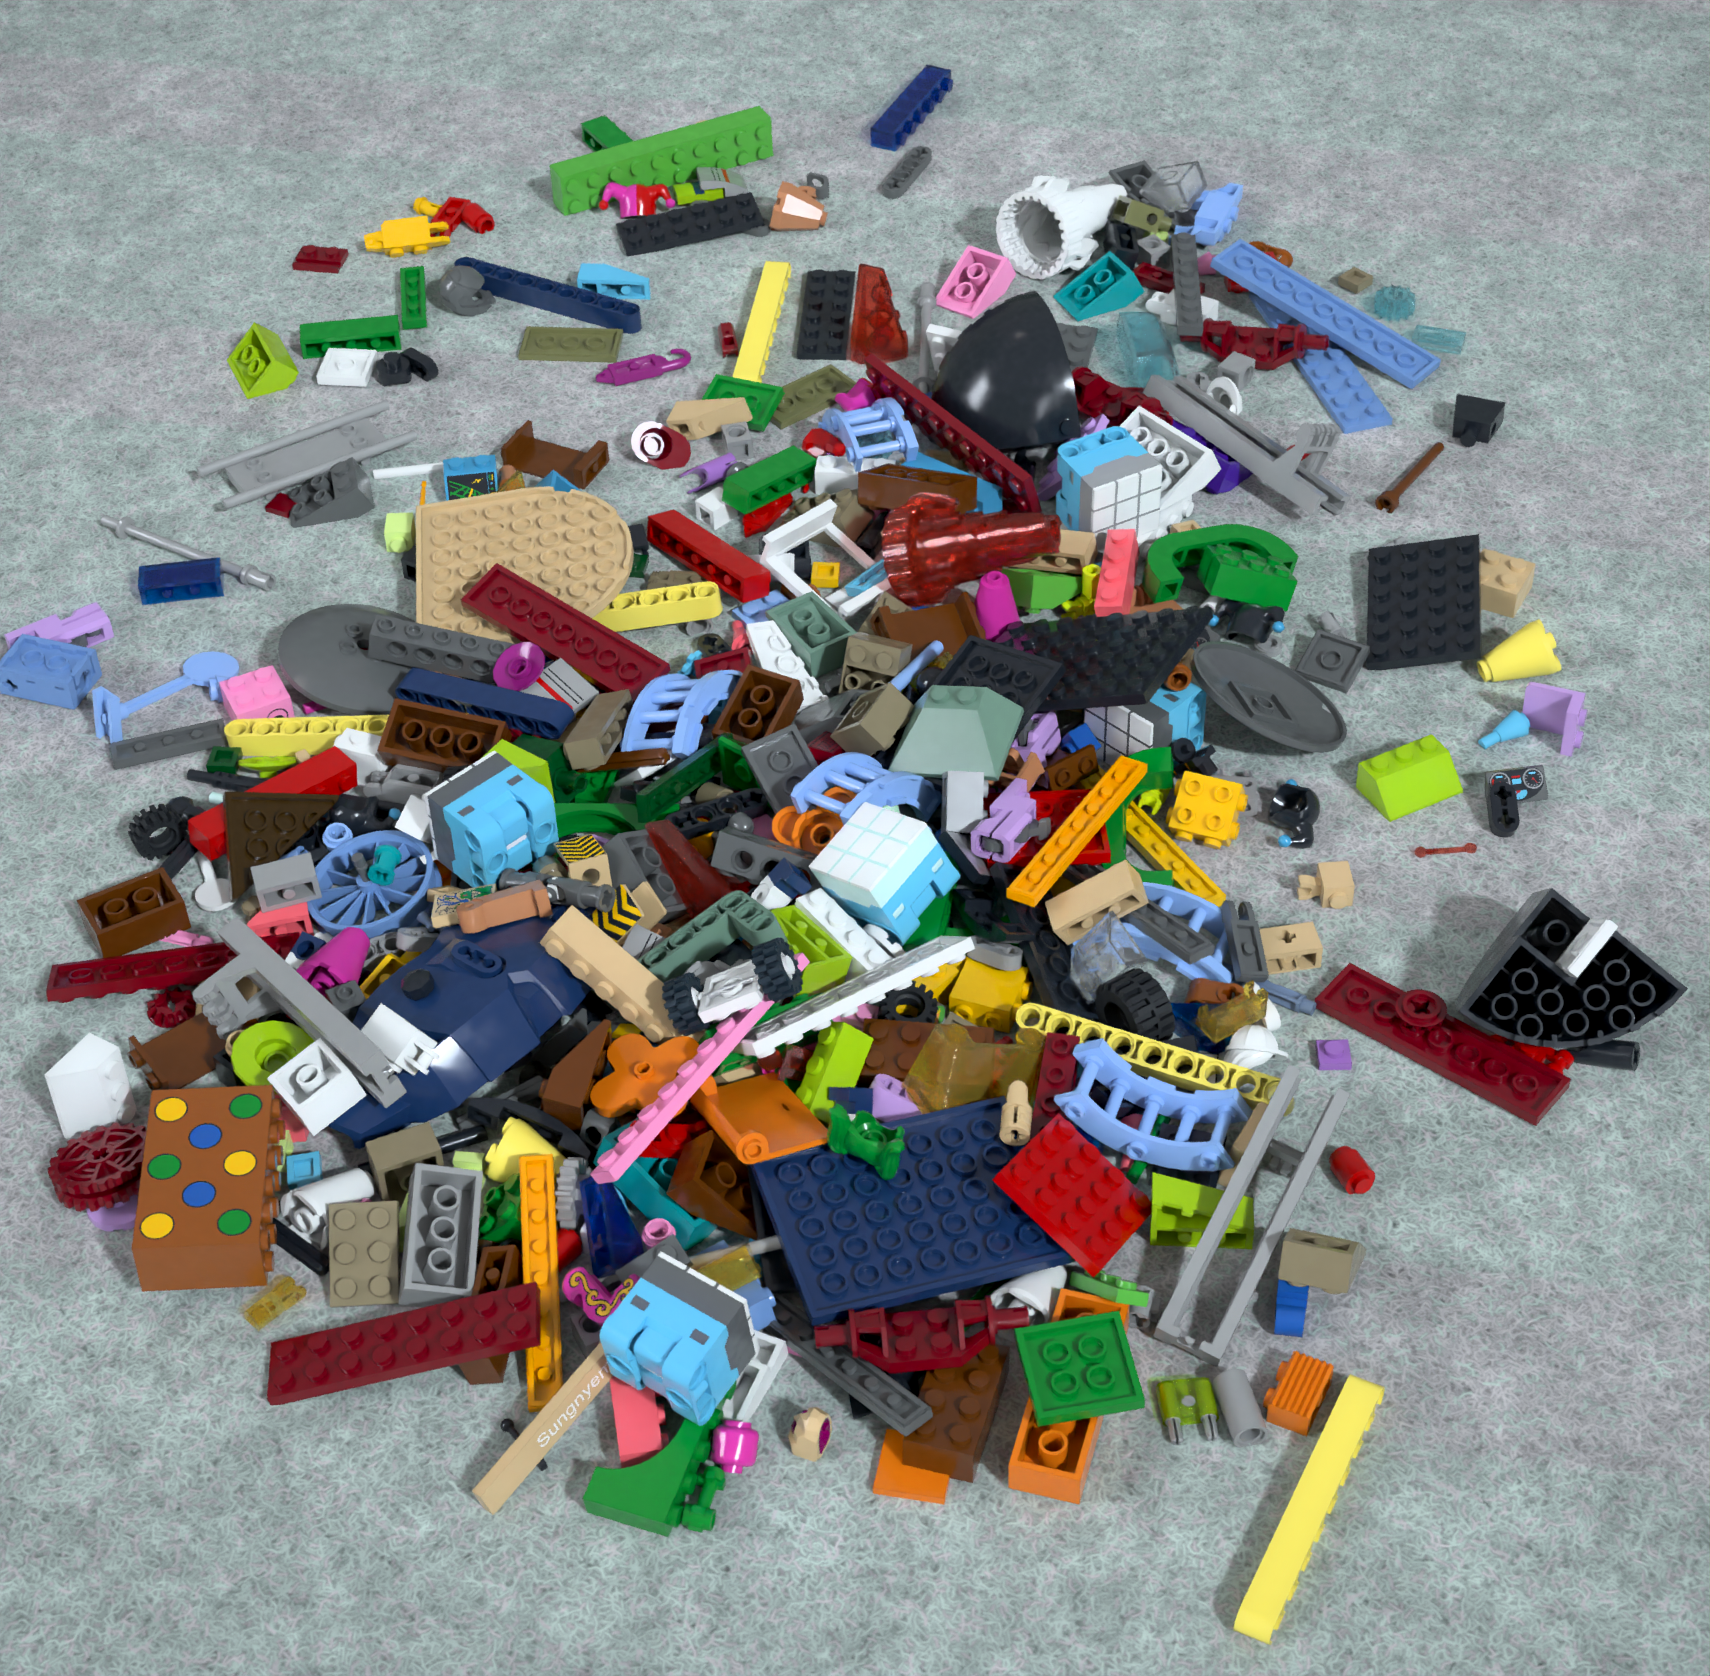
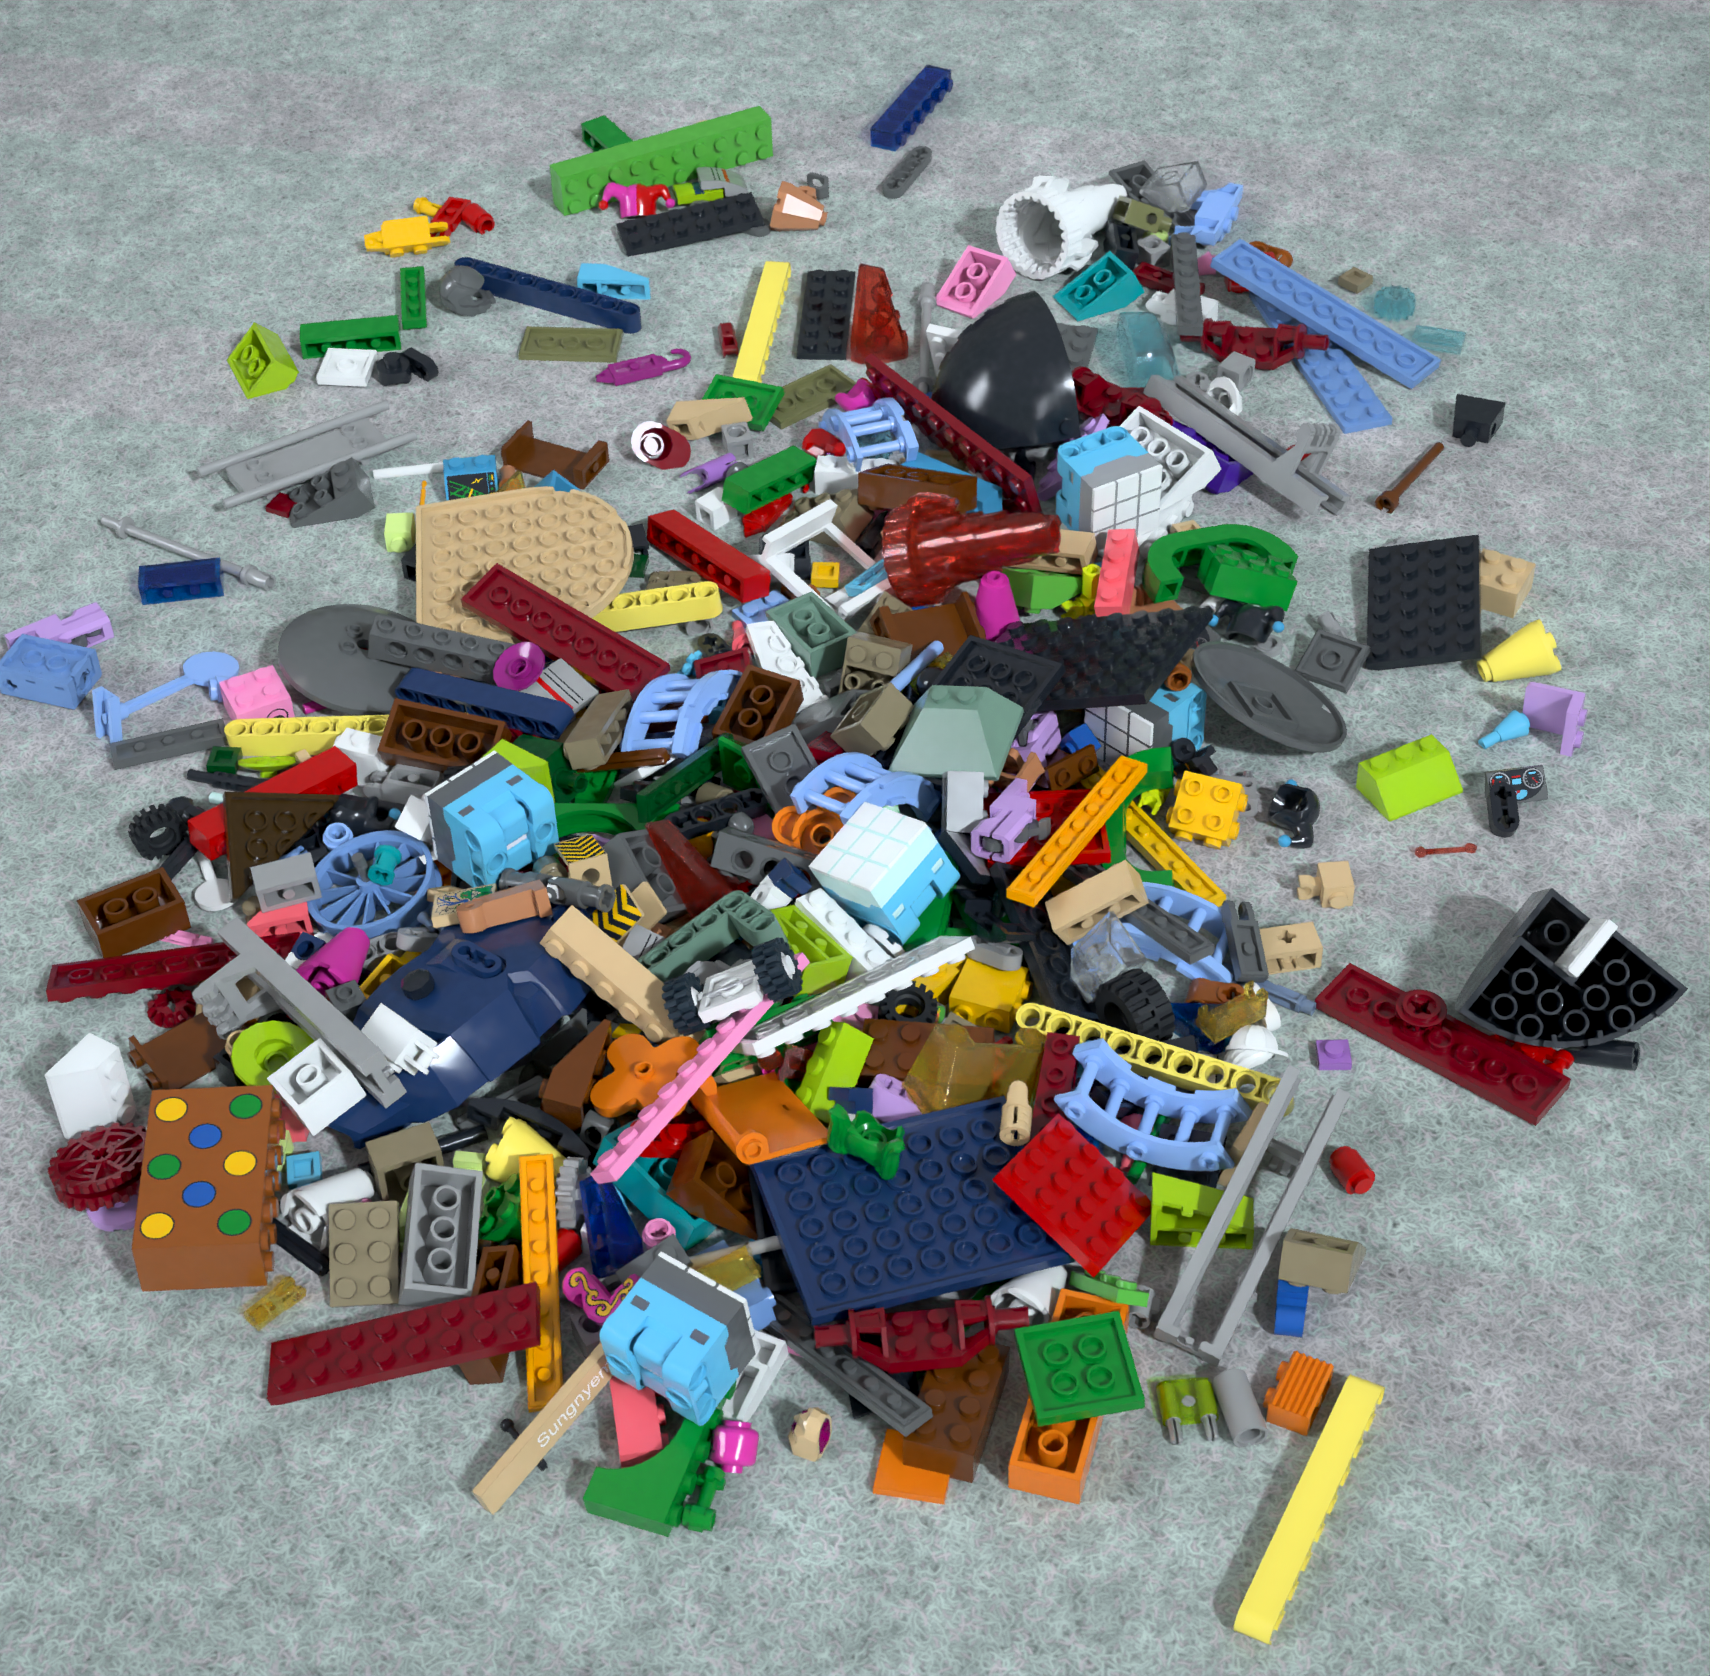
(320, 259): dark red plate -> none

